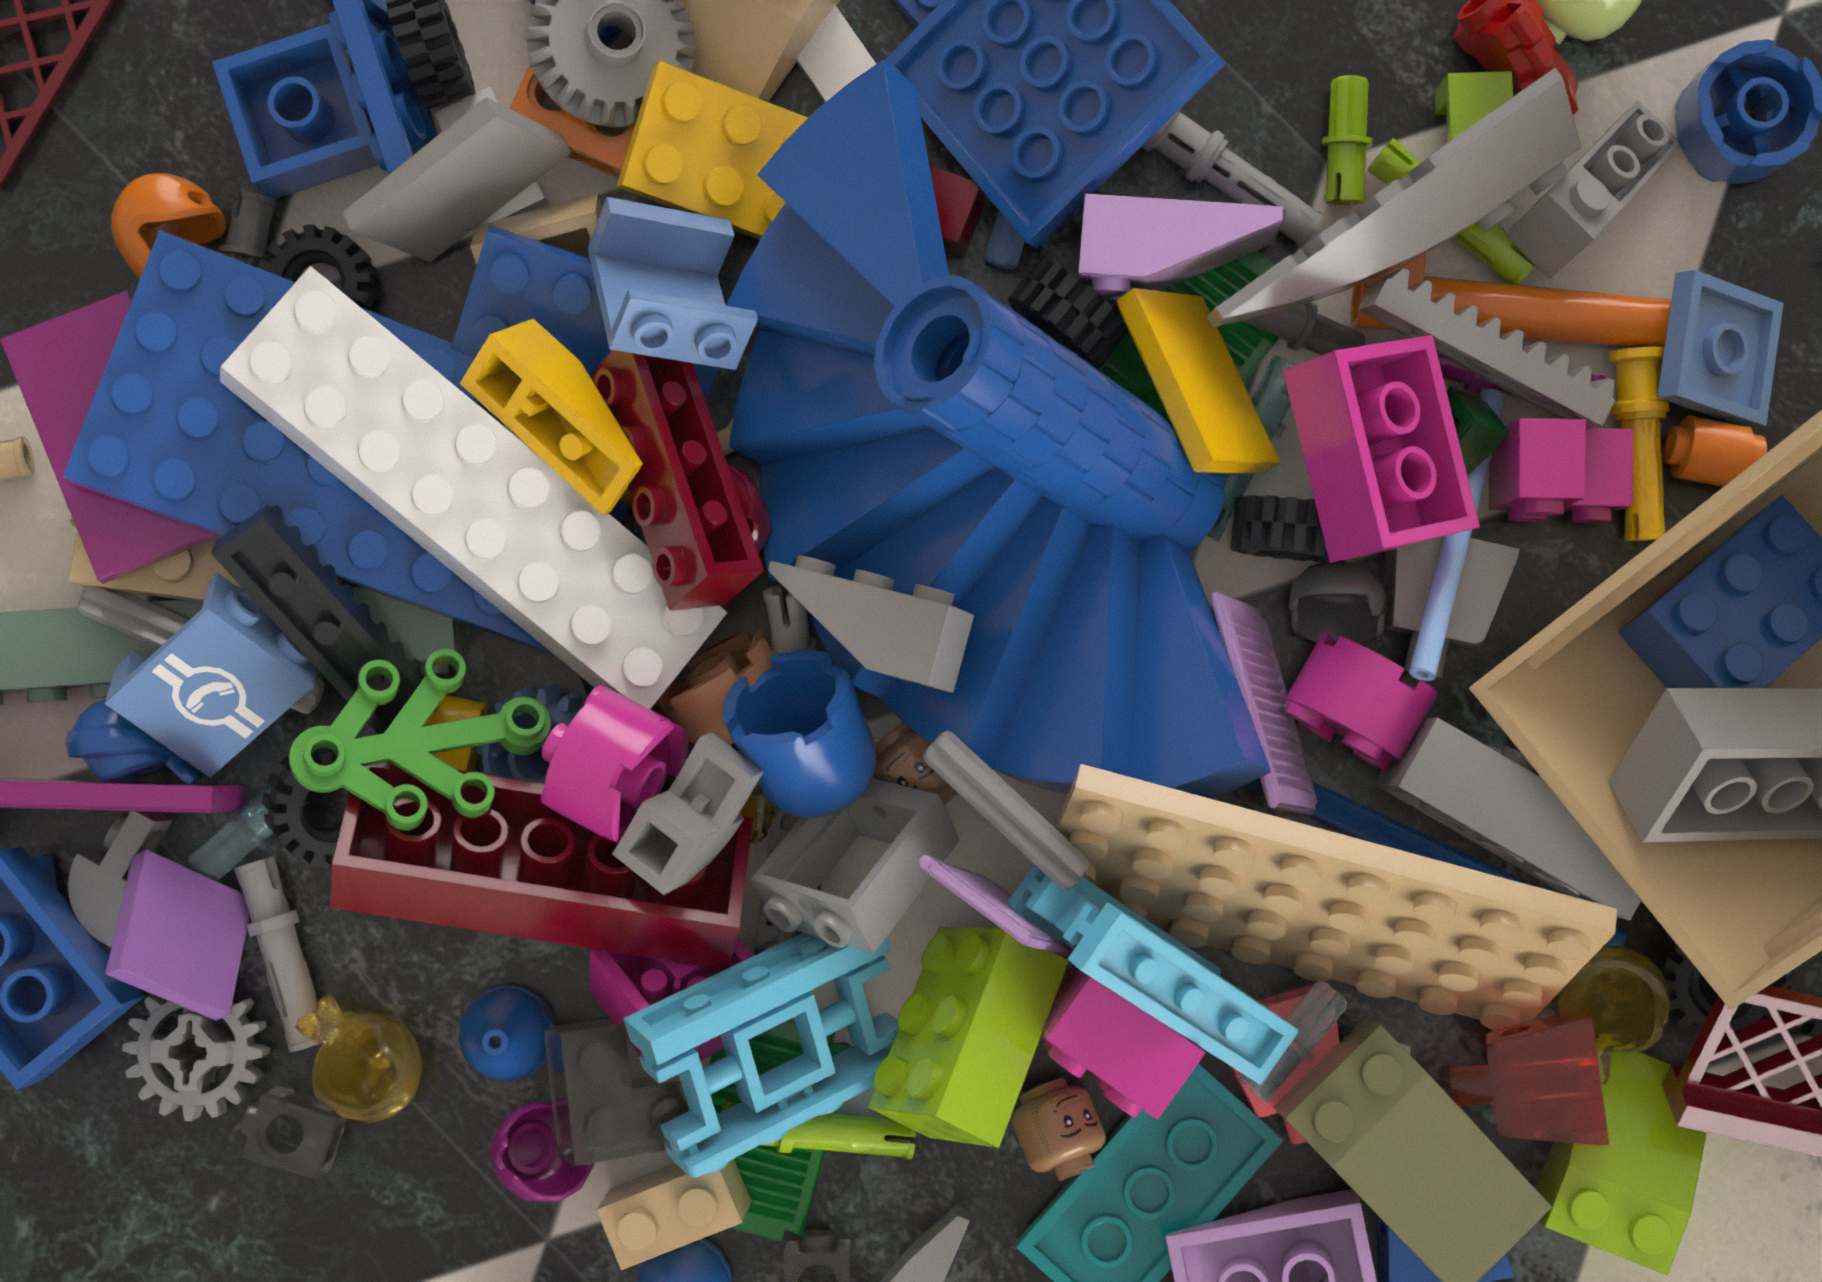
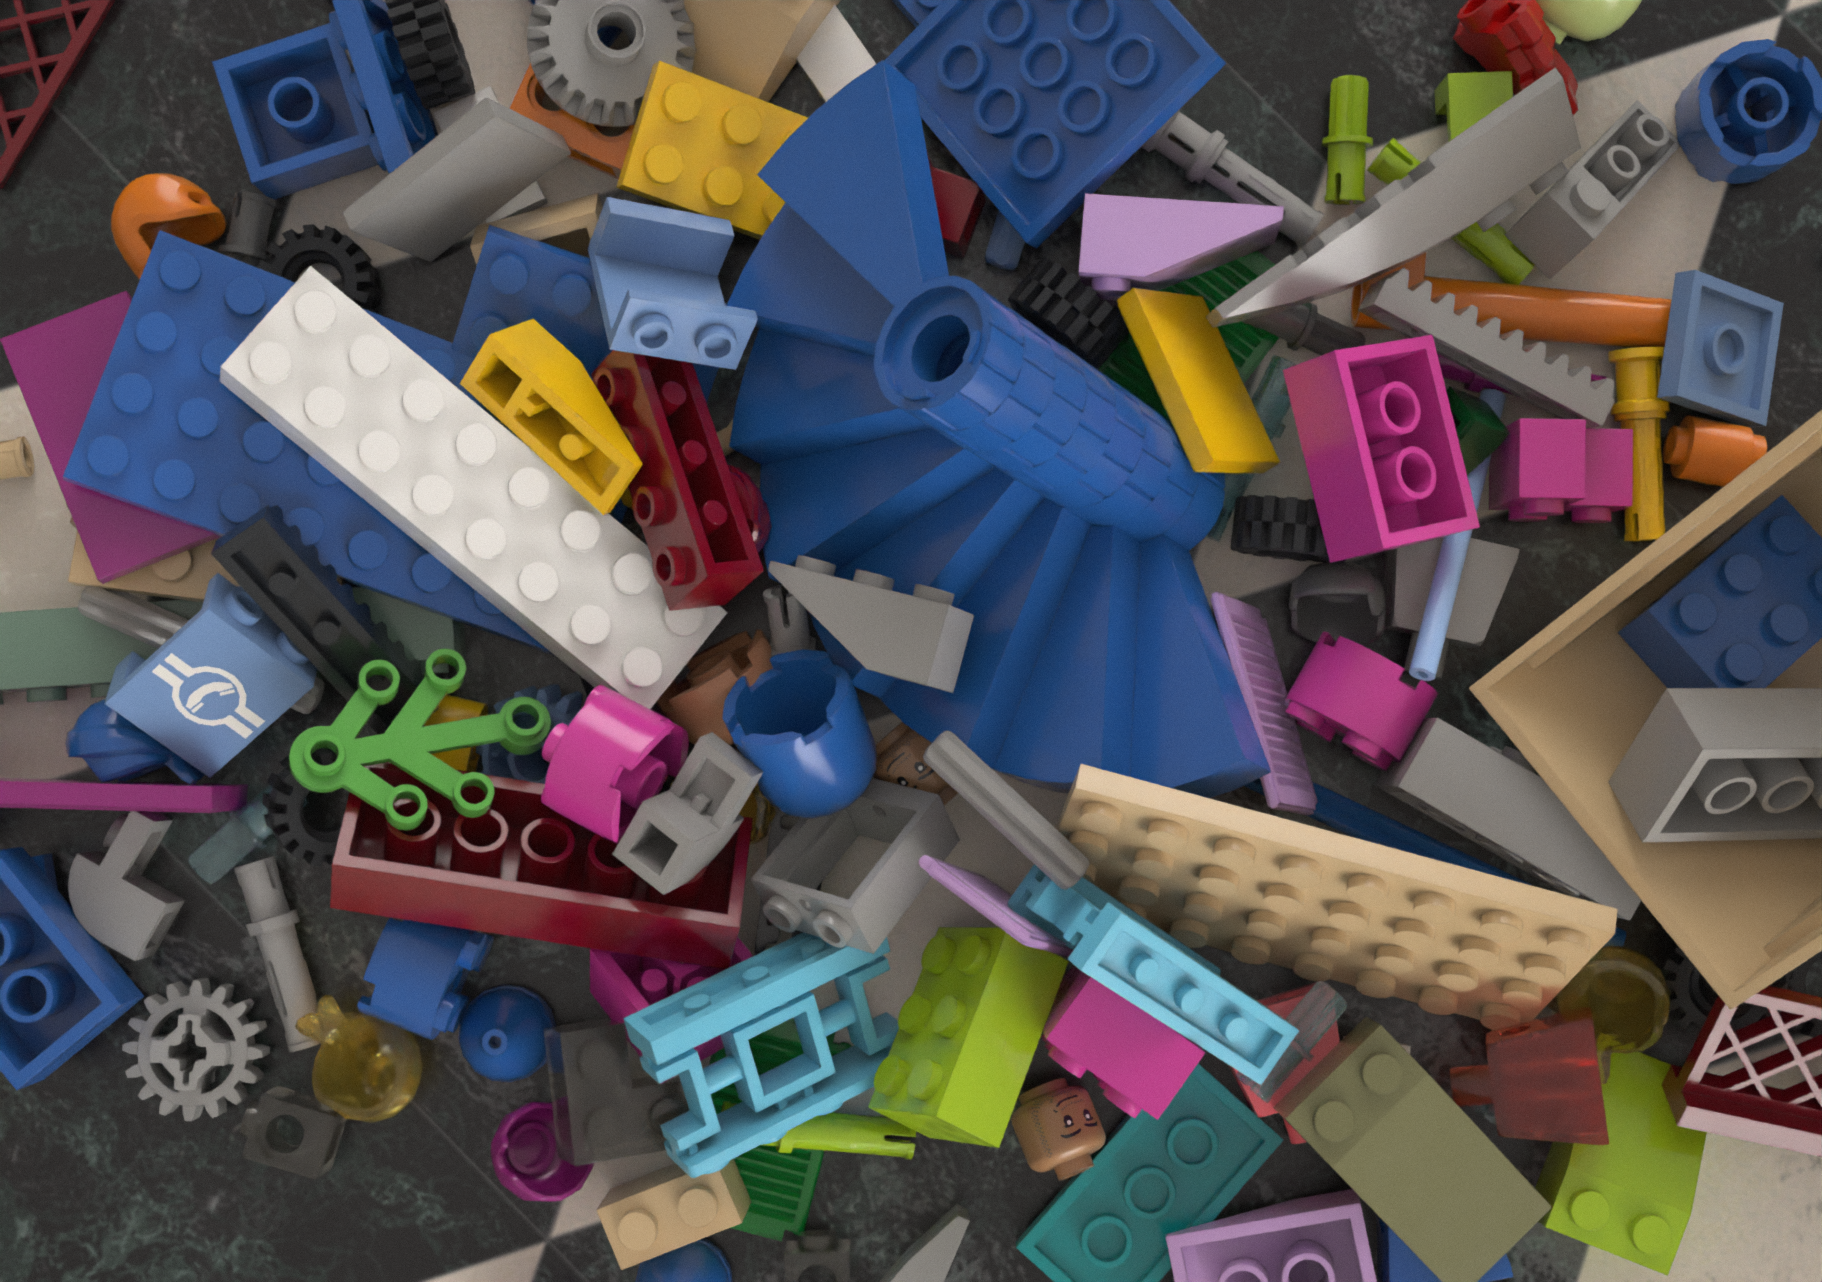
(179, 935): medium lavender tile -> none
(422, 974): none -> blue brick

